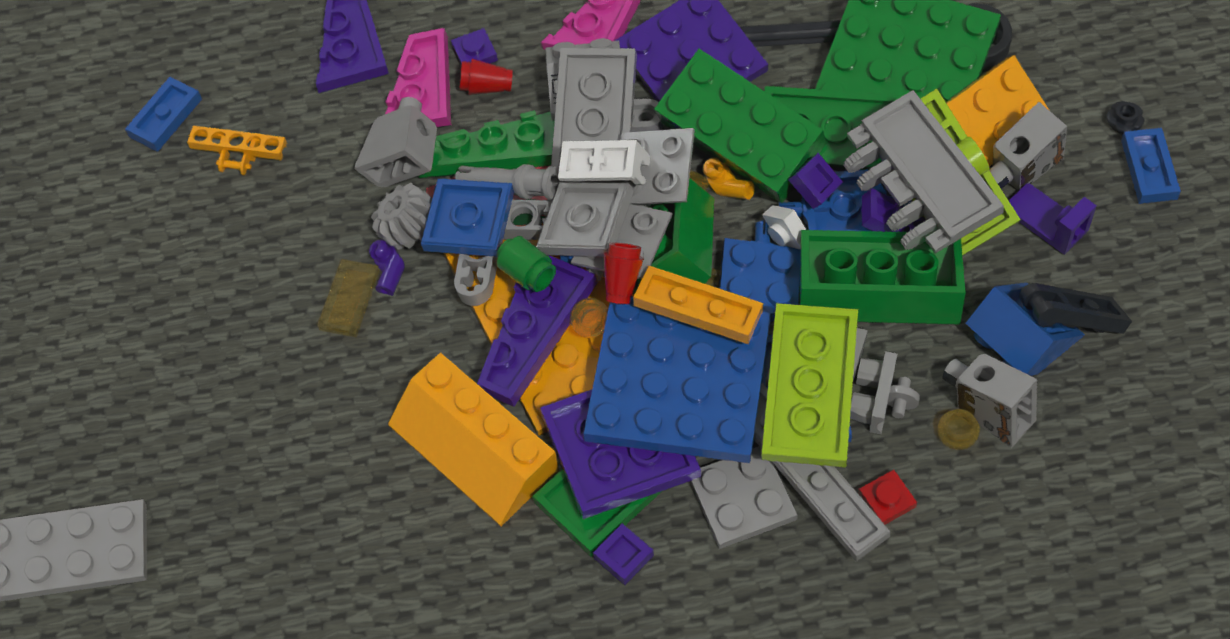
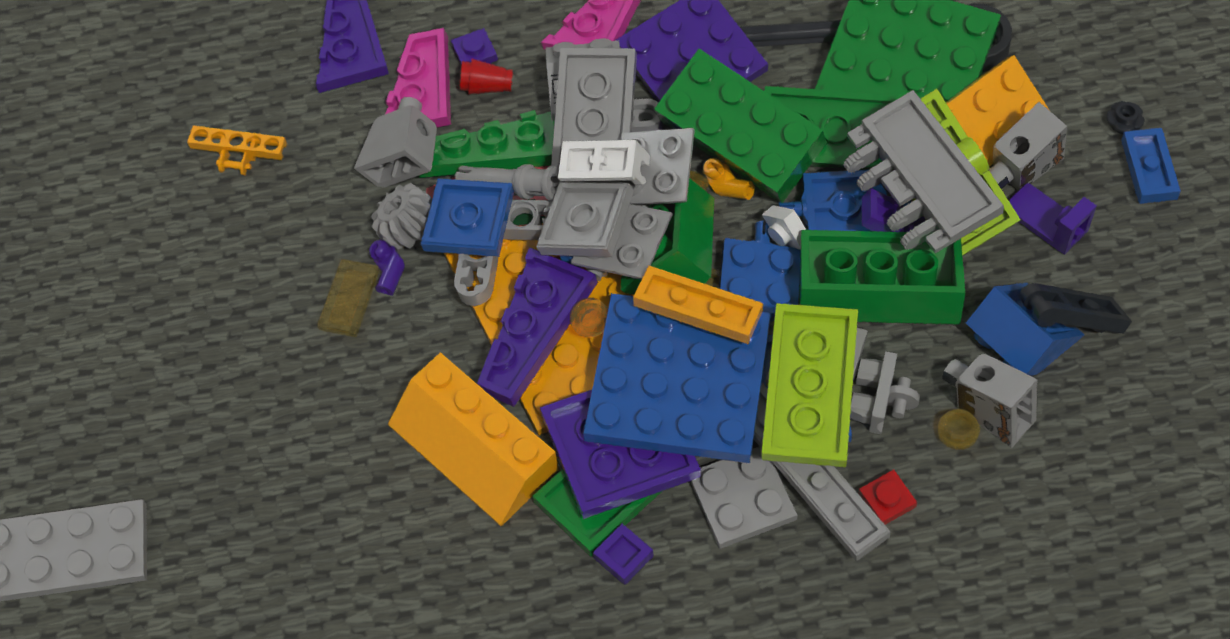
(163, 114): blue plate -> none
(525, 264): green brick -> none
(622, 269): red cone -> none
(815, 180): dark purple plate -> none

